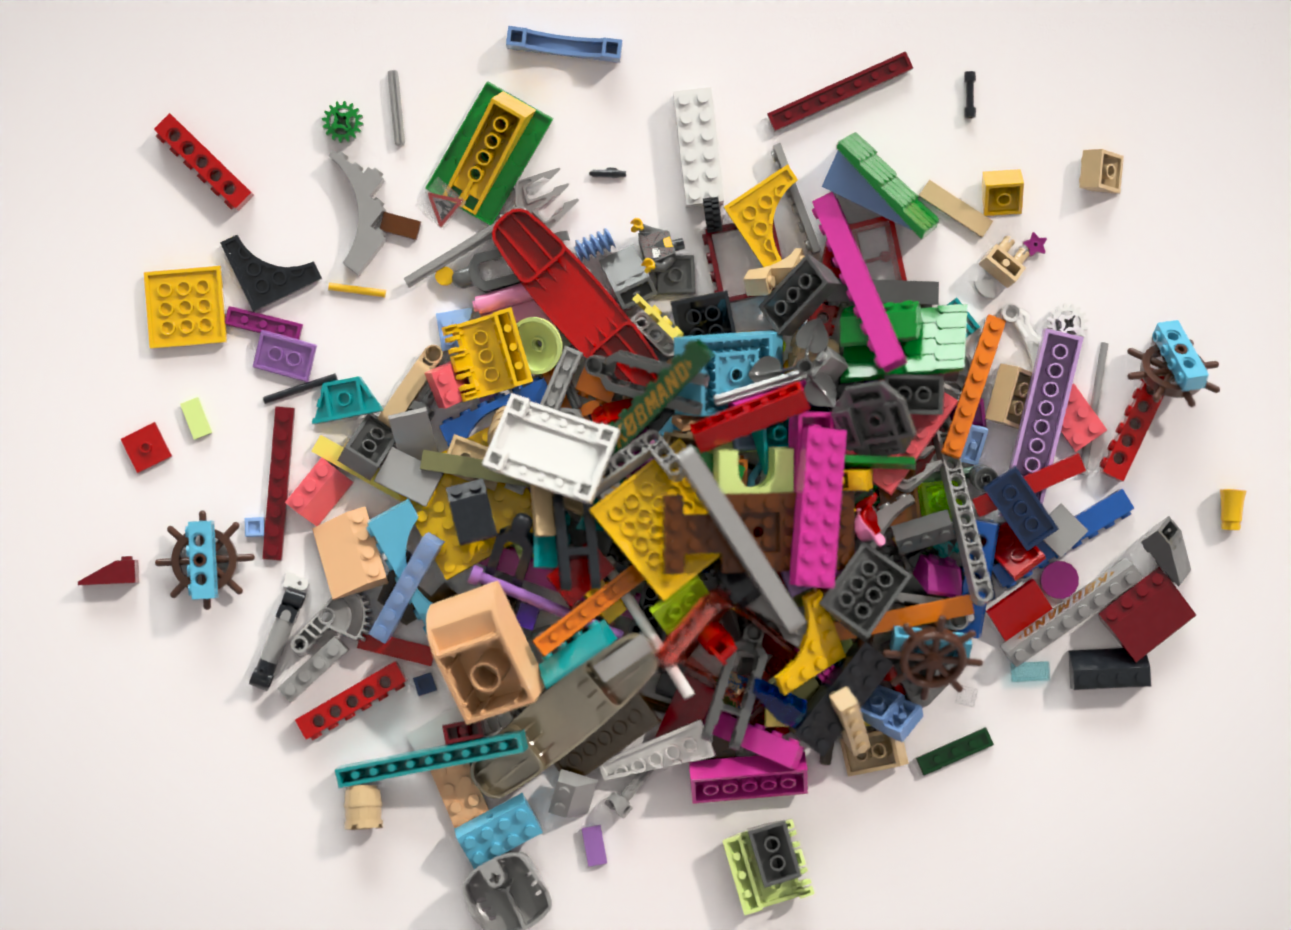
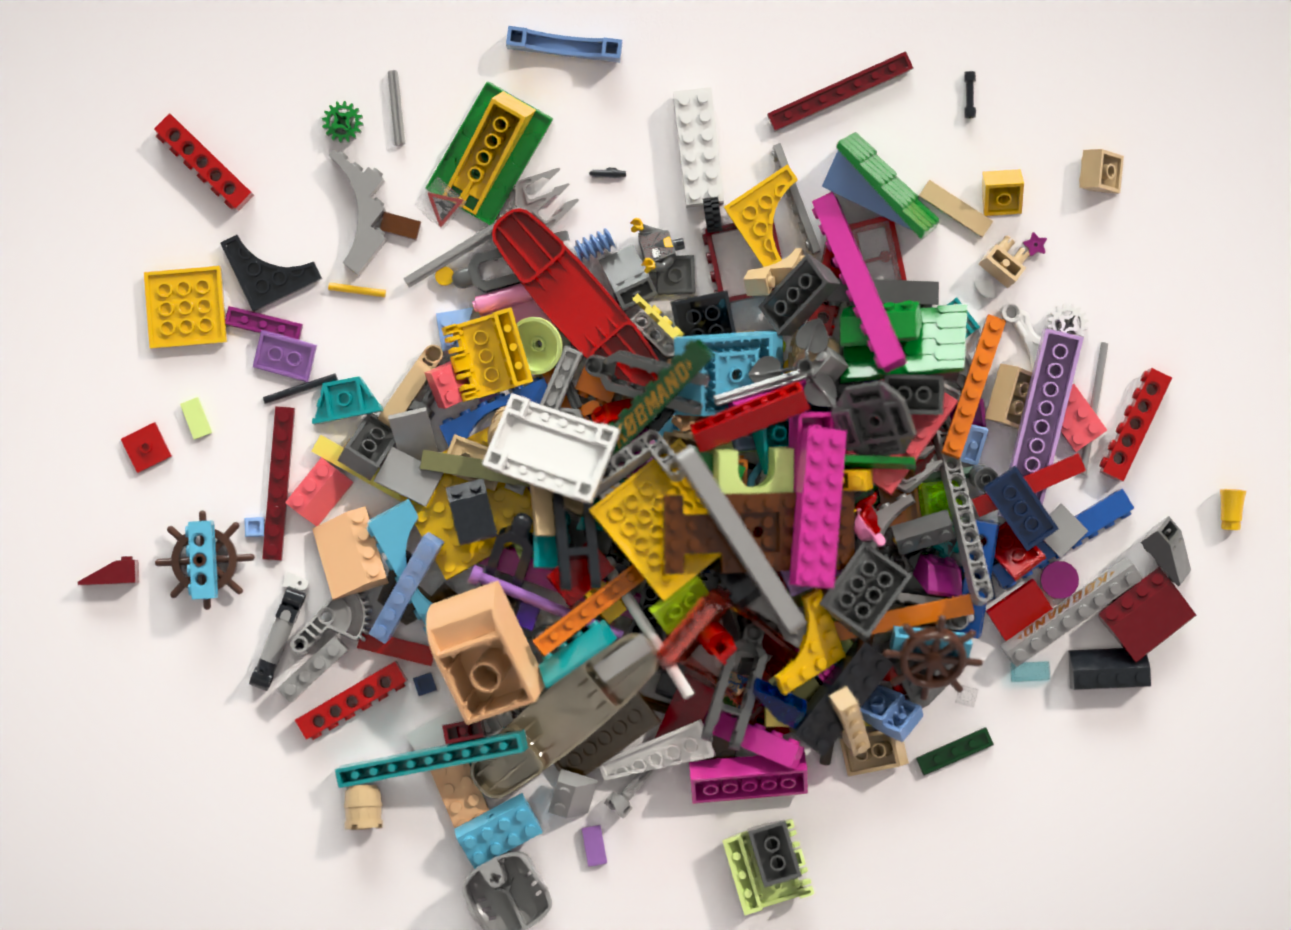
(1179, 365): brick -> none

